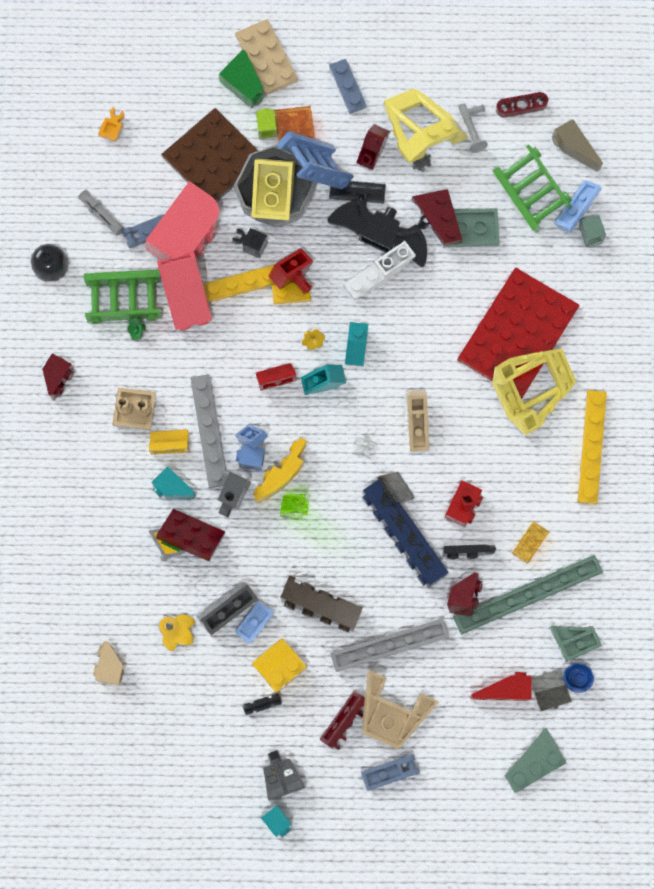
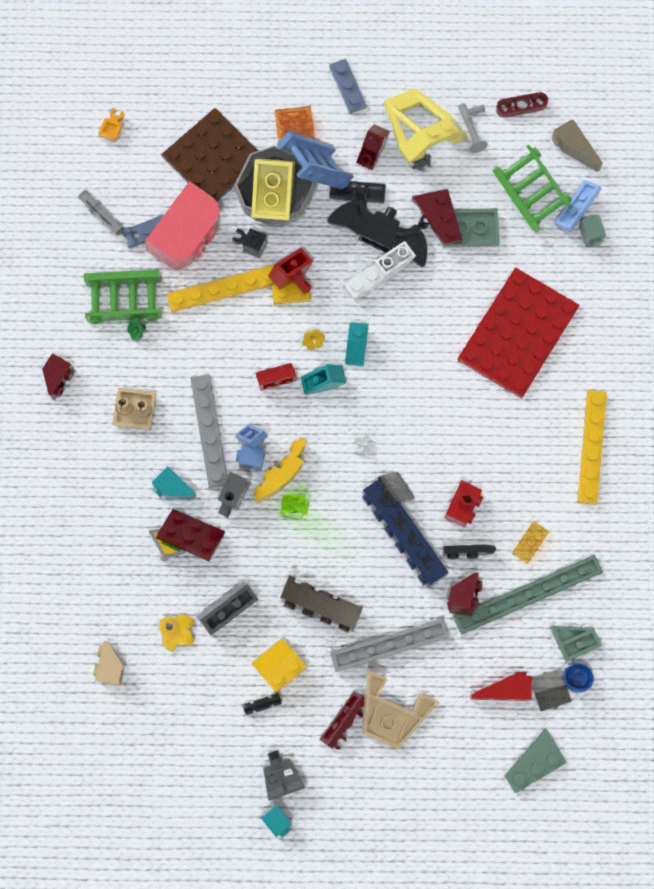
(49, 262): black cylinder -> none
(169, 442): yellow panel -> none
(184, 291): coral brick -> none
(242, 80): green slope -> none
(254, 622): light blue plate -> none
(266, 123): lime brick -> none
(267, 56): tan plate -> none
(389, 772): sand blue plate -> none
(417, 420): tan slope -> none
(518, 412): light yellow windscreen -> none

